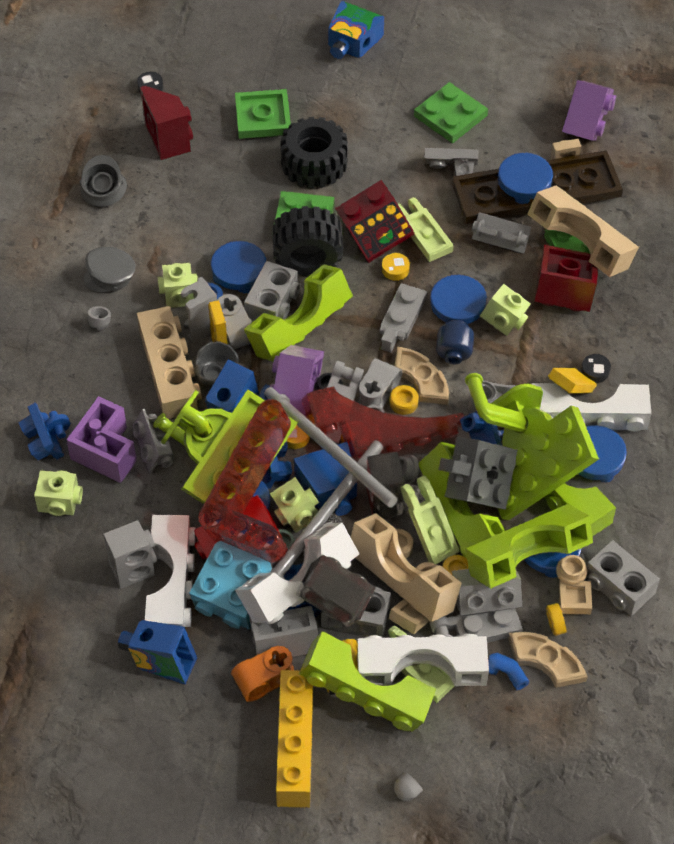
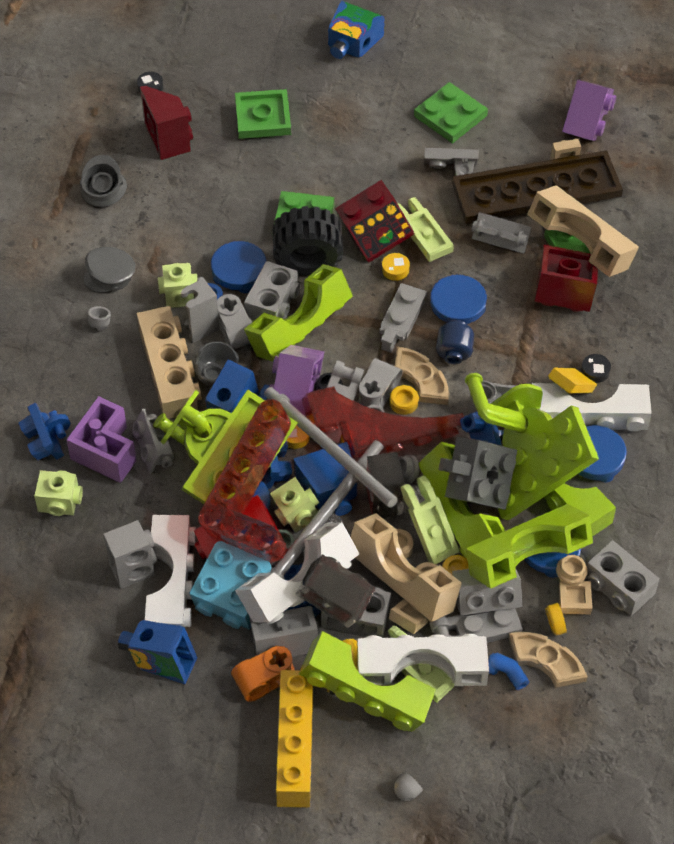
(217, 322): yellow tile -> none
(319, 137): black tyre -> none
(506, 310): yellowish green brick -> none
(524, 176): blue tile -> none

